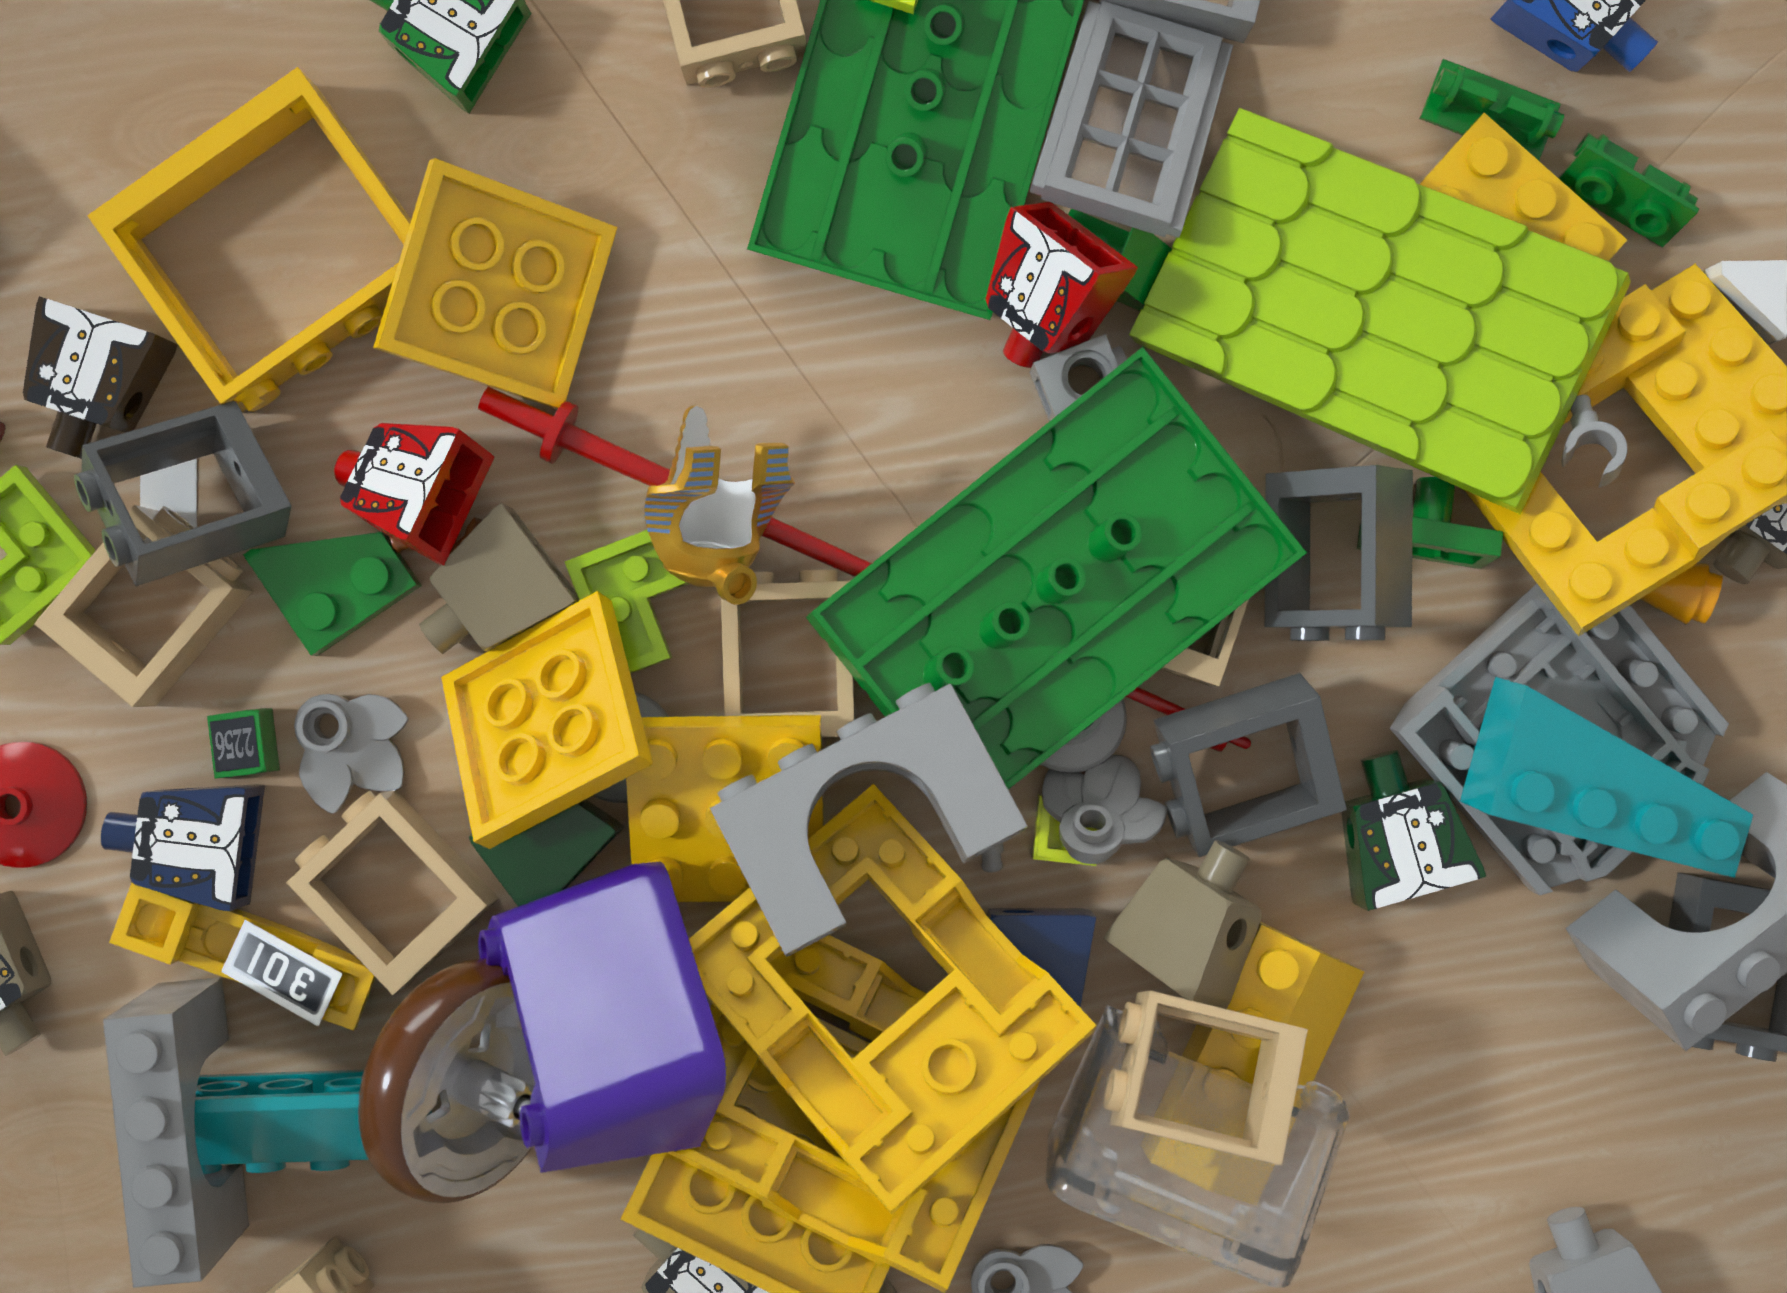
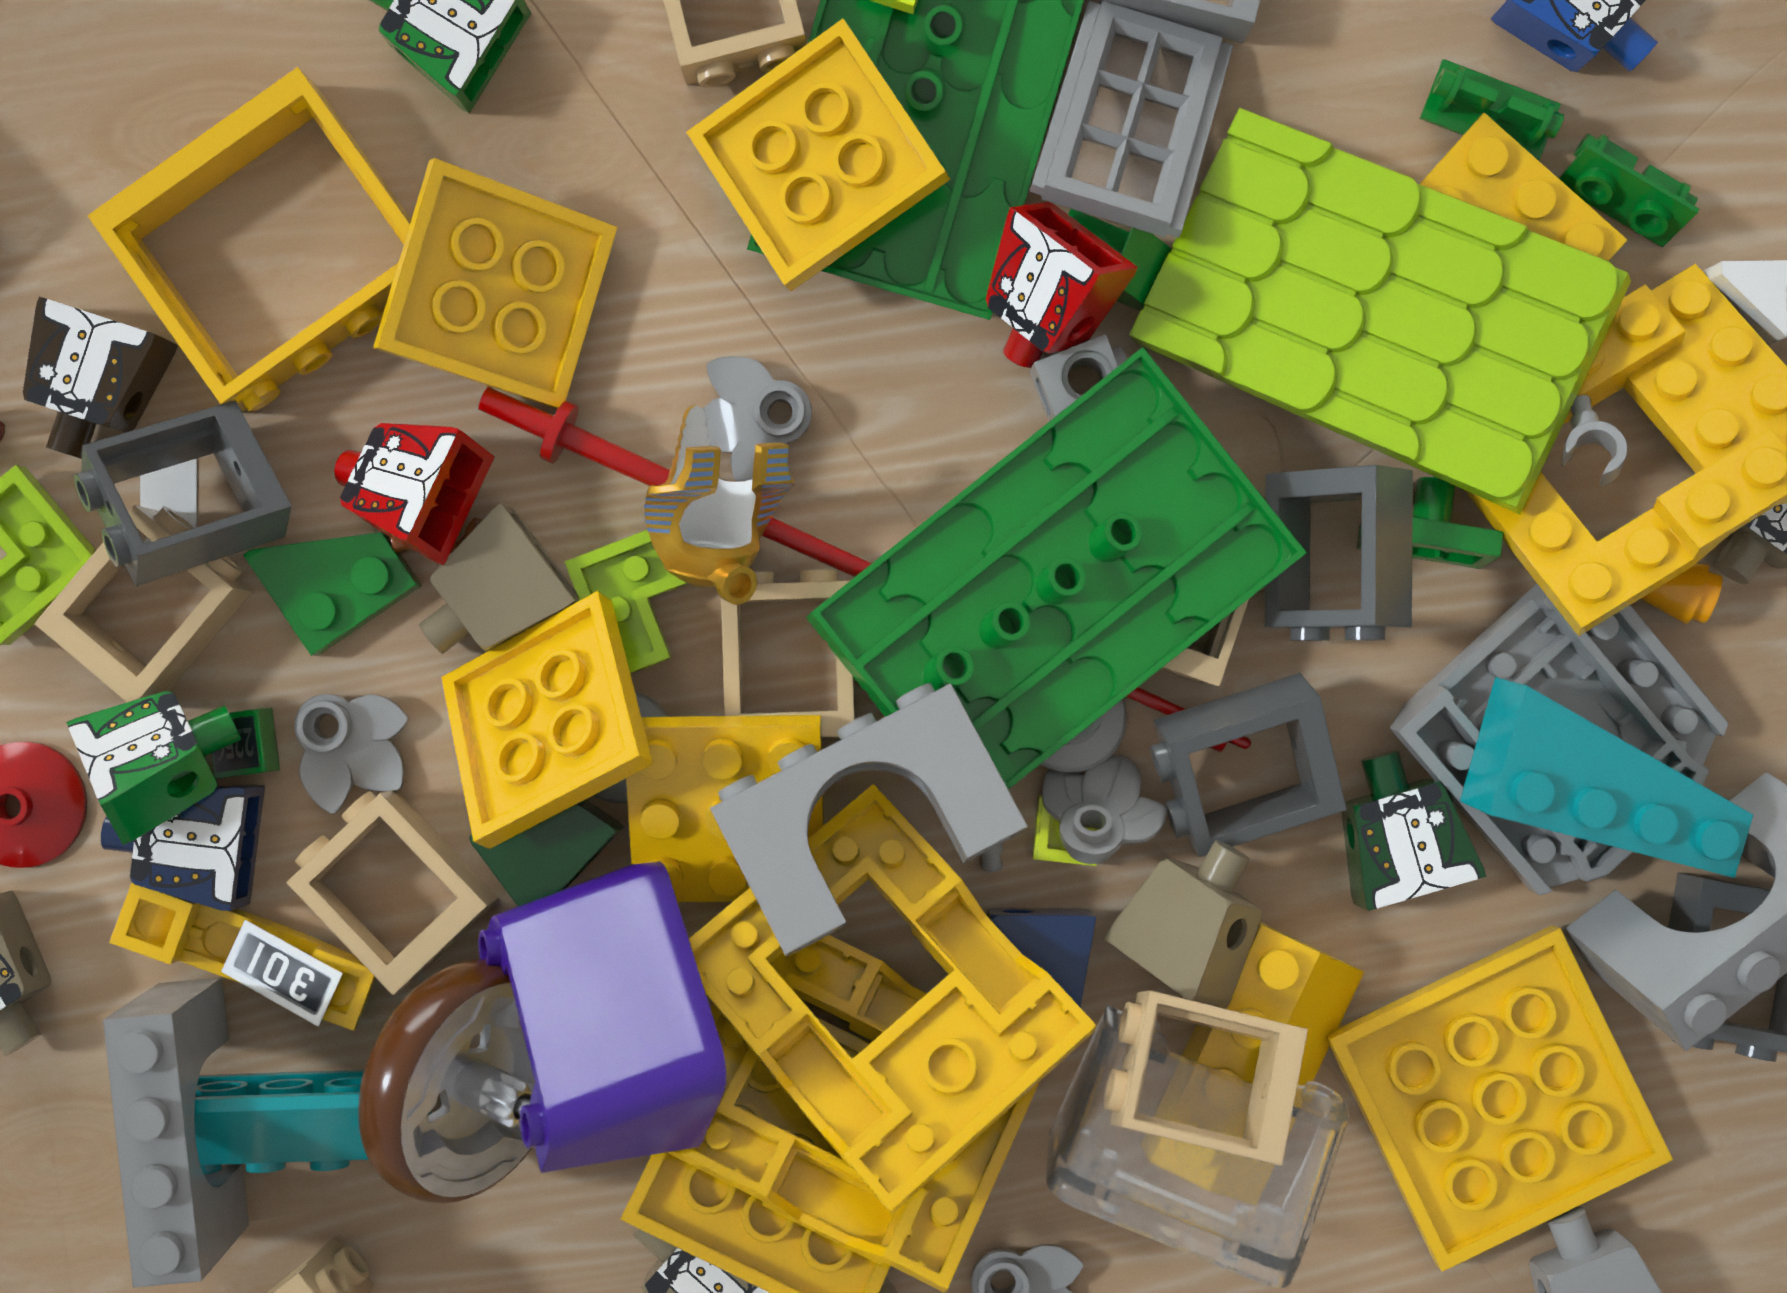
(149, 759): none -> torso
(741, 412): none -> light grey plate
(817, 155): none -> yellow plate
(1498, 1097): none -> yellow plate

